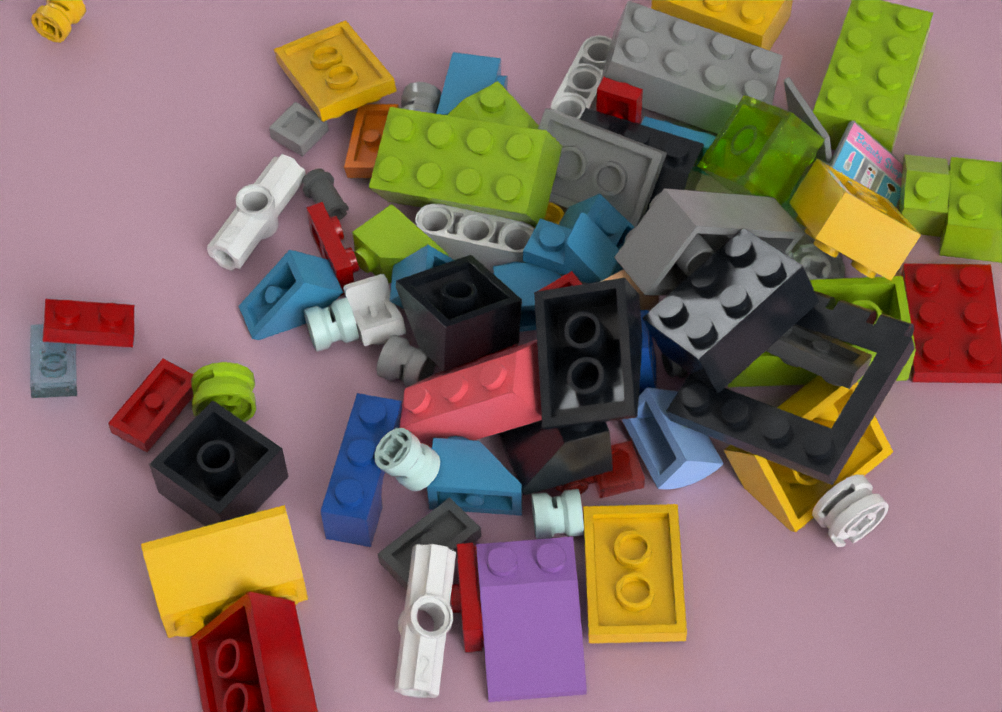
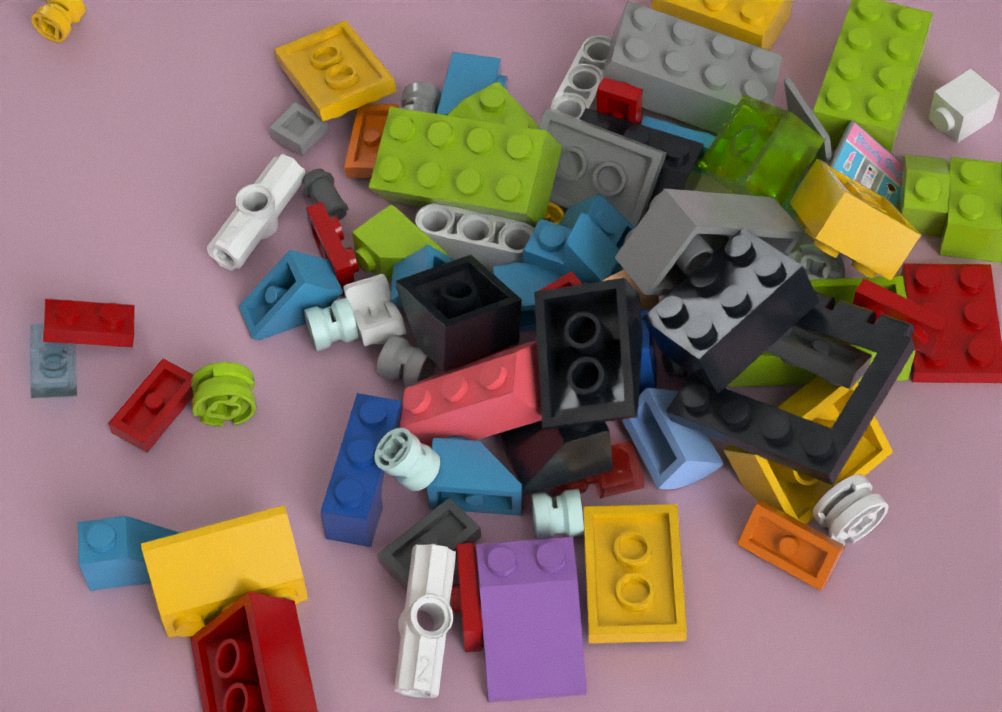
(113, 551): none -> dark azure slope
(219, 467): black brick -> none
(790, 545): none -> orange plate
(927, 324): none -> red plate
(963, 106): none -> white brick

